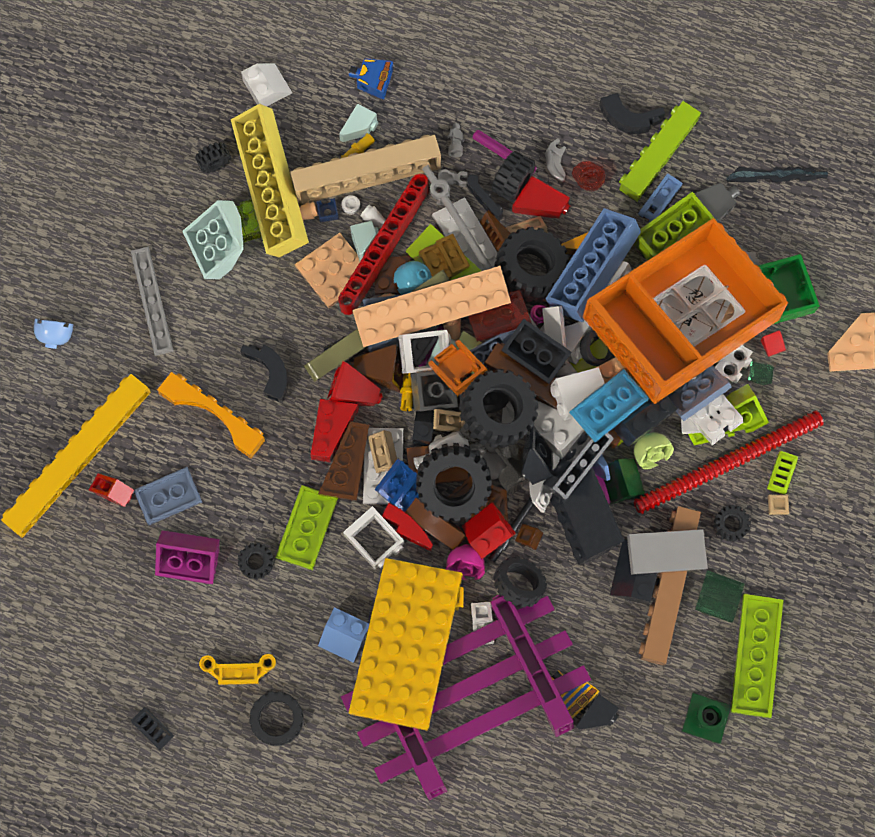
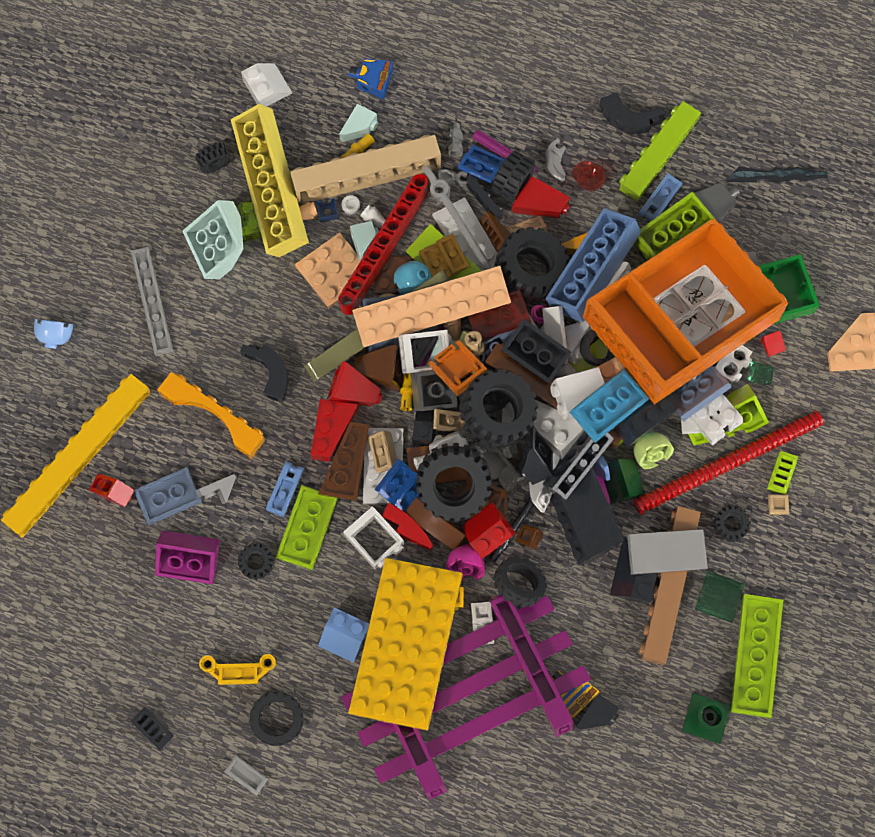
(222, 487): none -> light grey slope
(246, 775): none -> light grey tile
(284, 489): none -> medium blue plate
(475, 342): none -> tan bush
(481, 163): none -> blue slope

